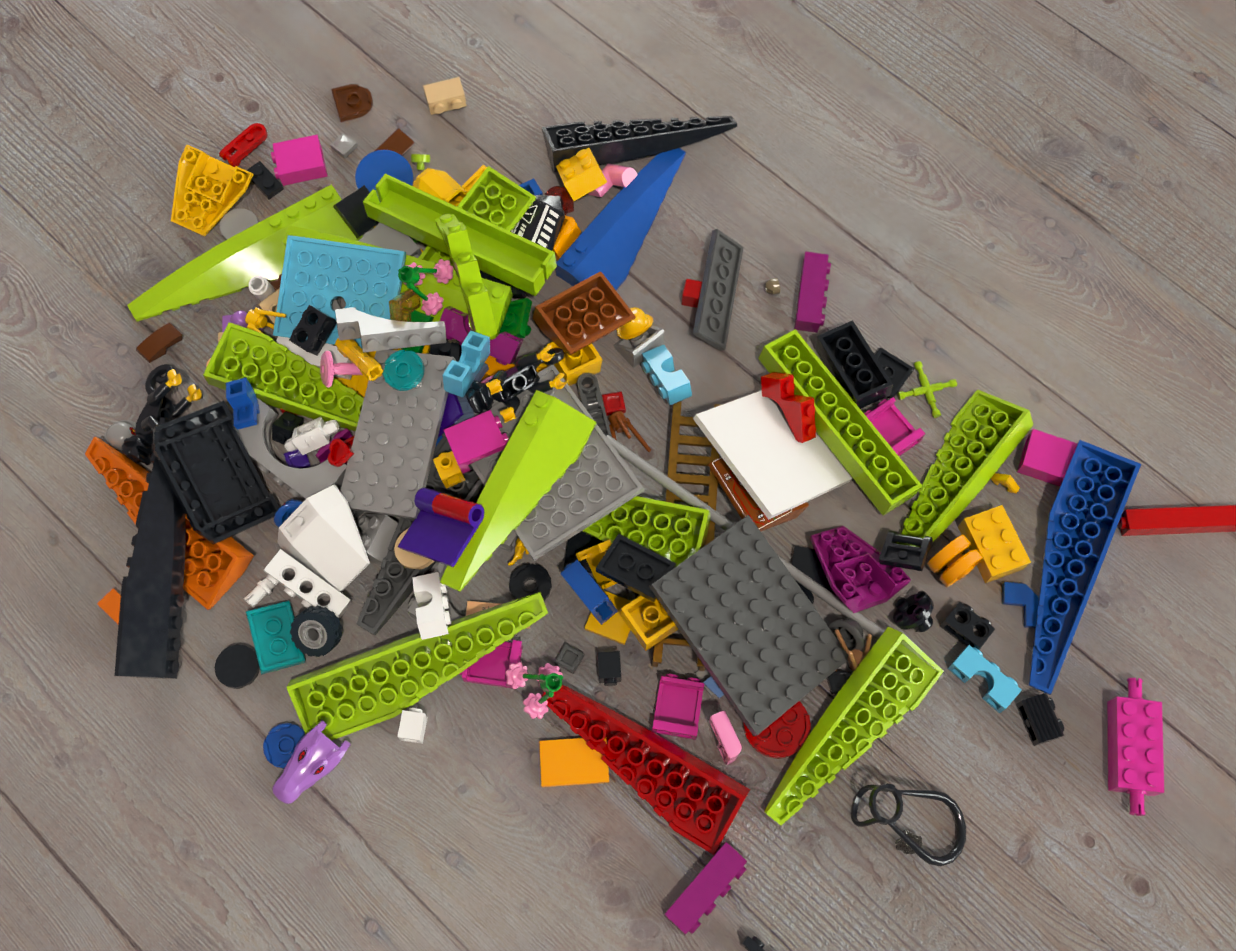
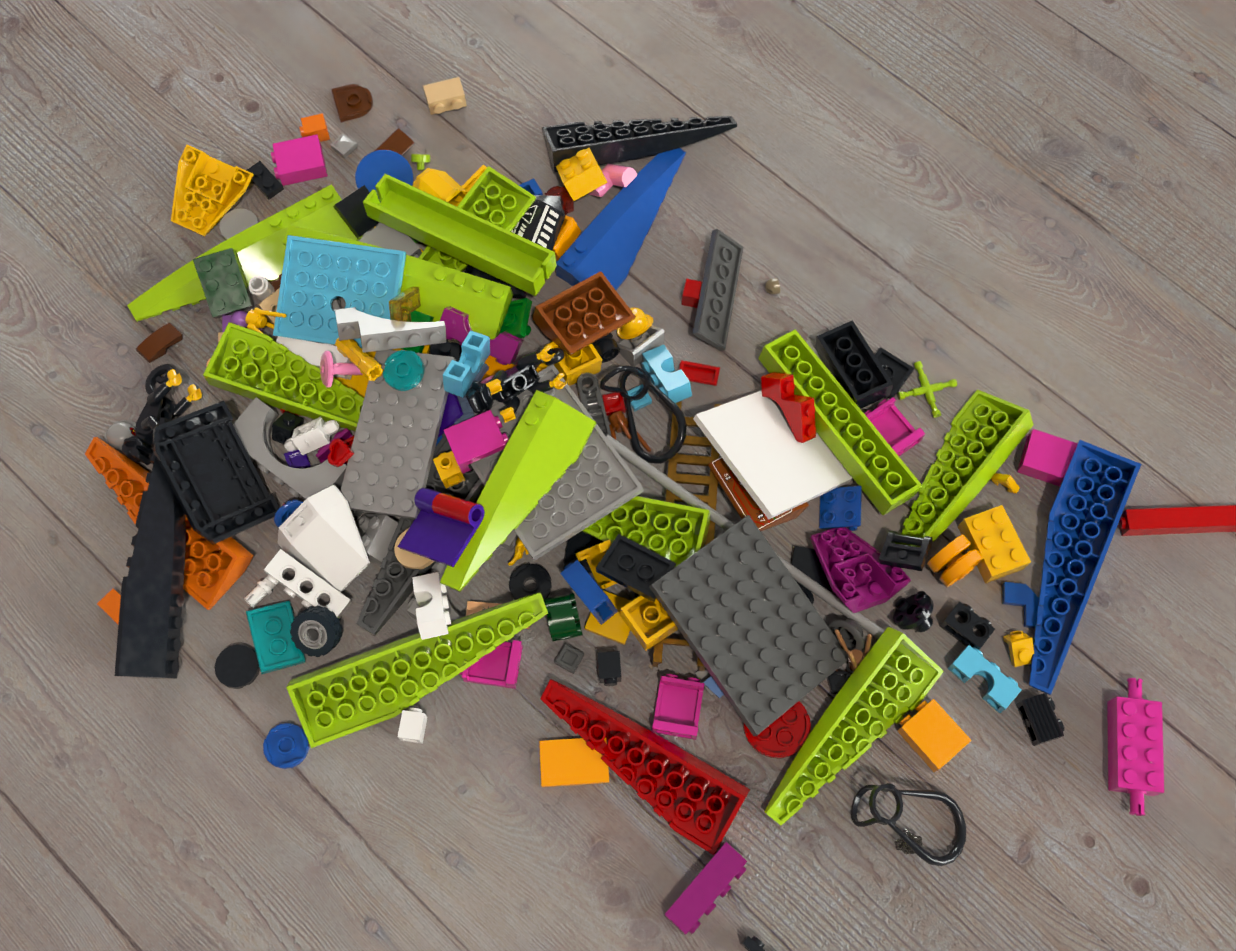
(223, 283): none -> dark green brick
(244, 144): red plate -> none
(244, 403): blue brick -> none
(311, 760): medium lavender animal -> none
(315, 125): none -> orange brick
(316, 331): black brick -> none
(413, 275): bright pink plant -> none
(468, 274): lime arch -> none
(549, 680): bright pink plant -> none
(563, 617): none -> dark green brick
(607, 348): none -> black wheel
(646, 400): none -> medium azure tile
(656, 459): none -> black animal
(700, 373): none -> red tile
(728, 742): bright pink brick -> none
(811, 292): magenta brick -> none
(841, 508): none -> blue hinge
(933, 734): none -> light orange brick
(1020, 648): none -> yellow bracket

